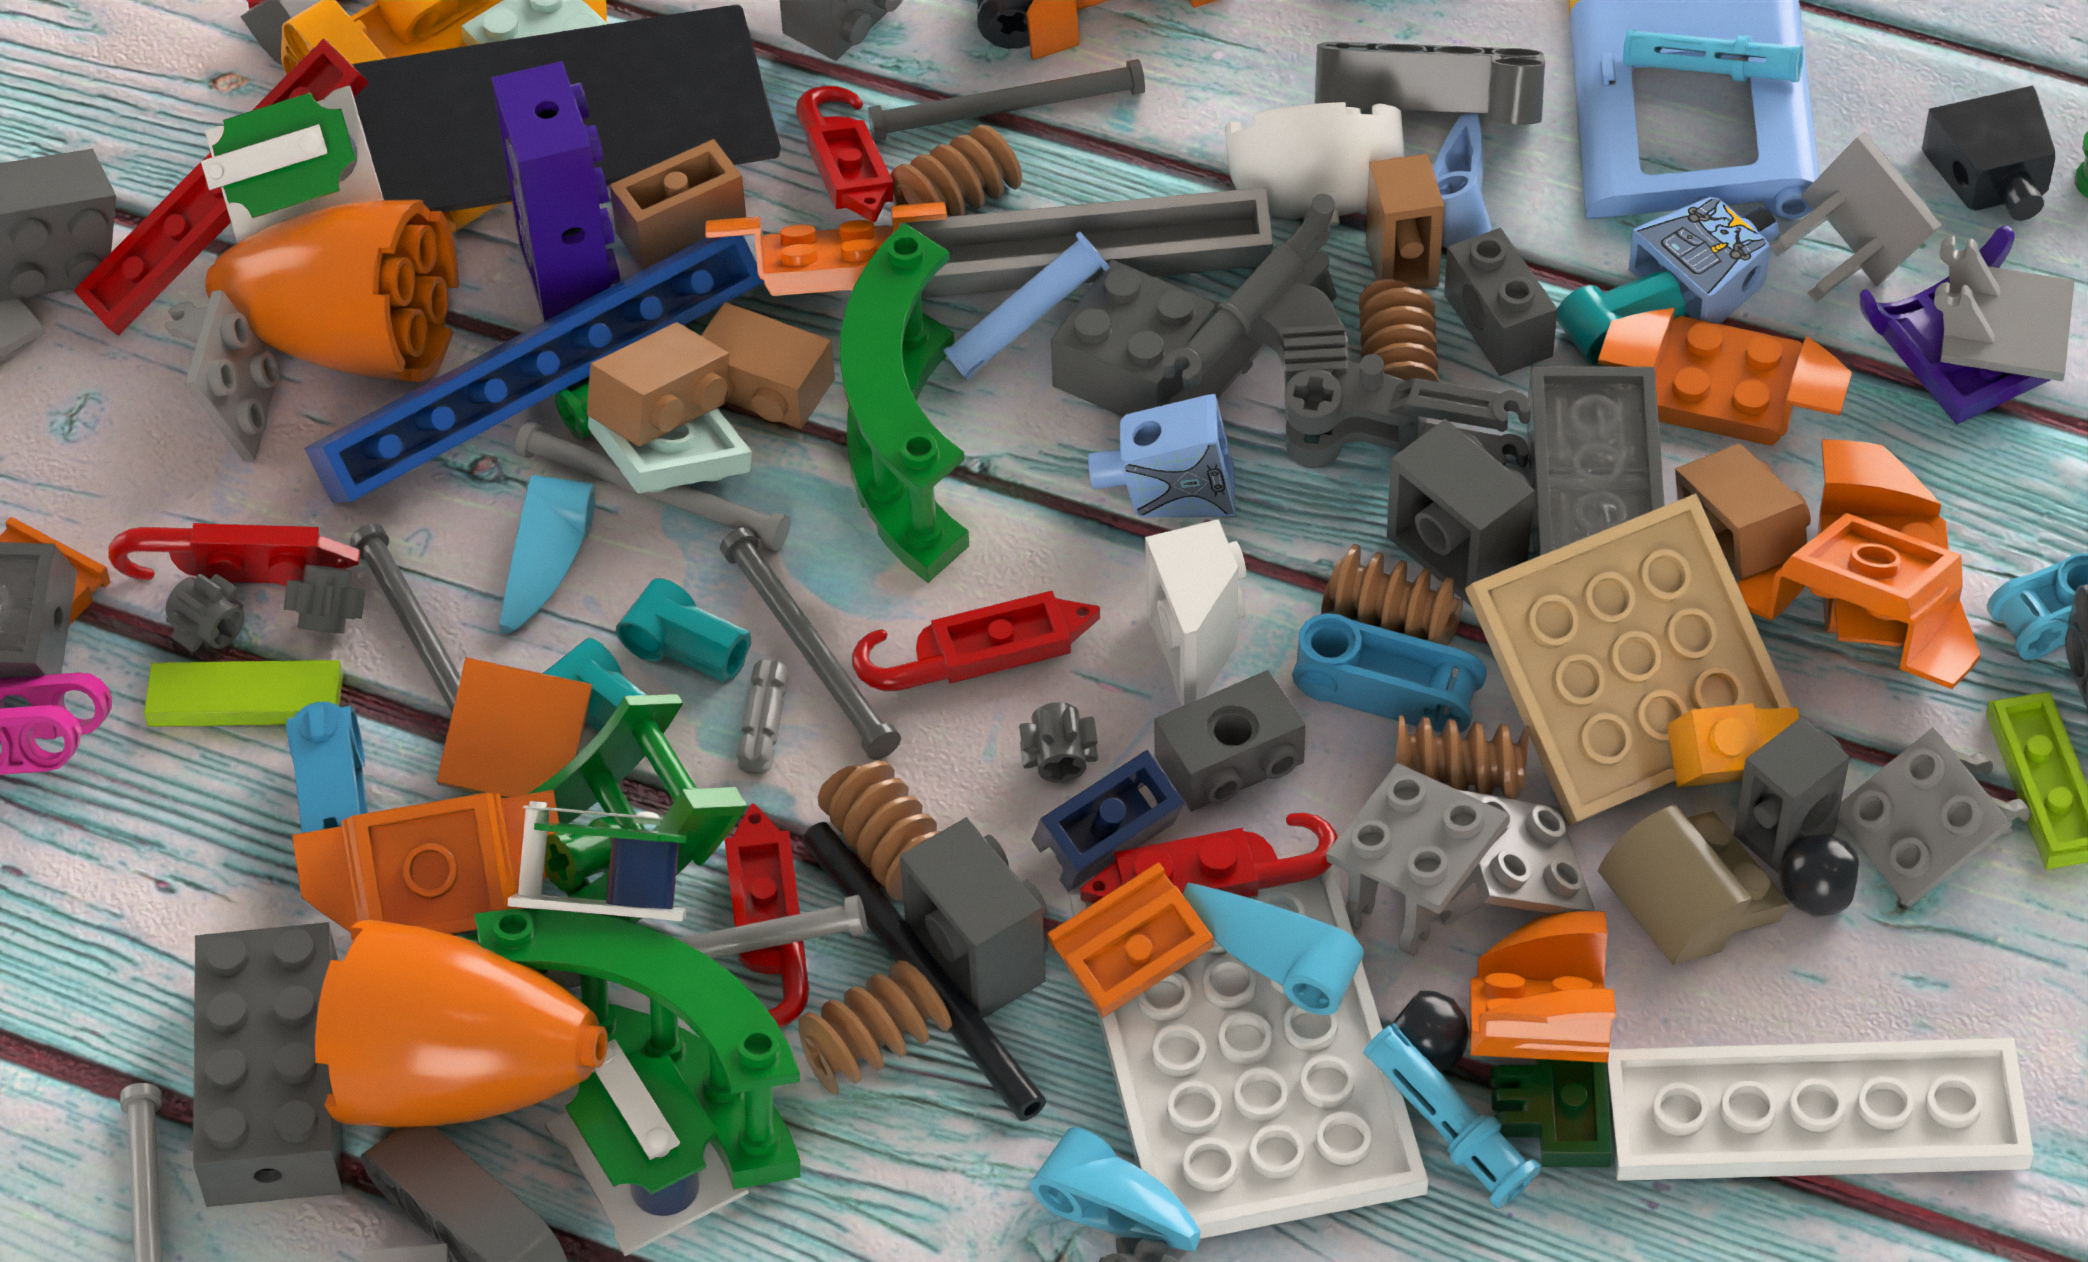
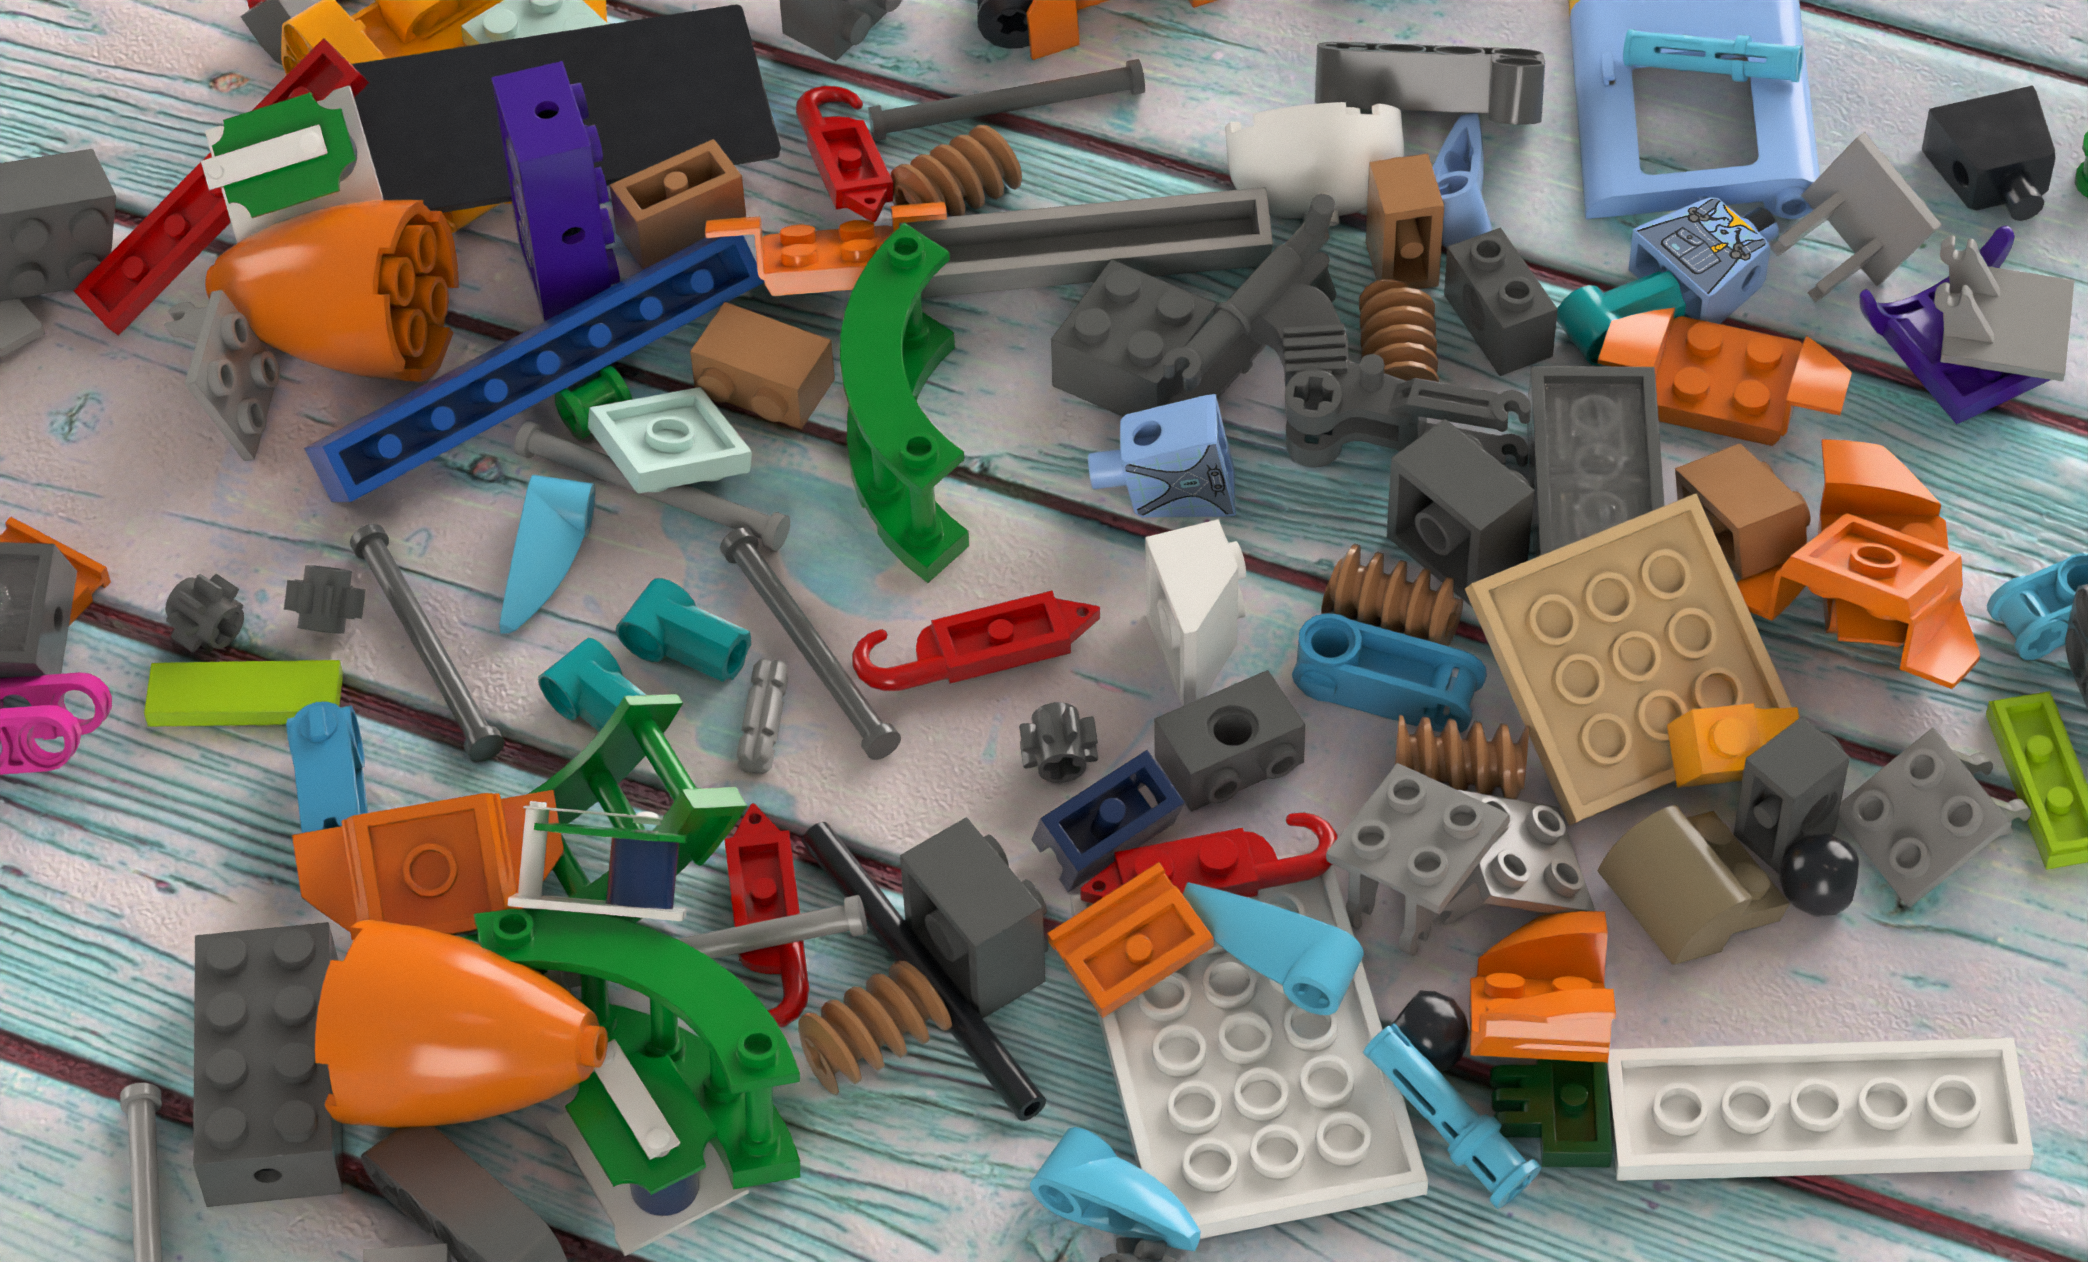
(233, 551): red plate -> none
(511, 729): orange tile -> none
(577, 856): green bush -> none
(657, 384): medium nougat brick -> none
(876, 818): medium nougat piece -> none
(1025, 306): light blue pin -> none

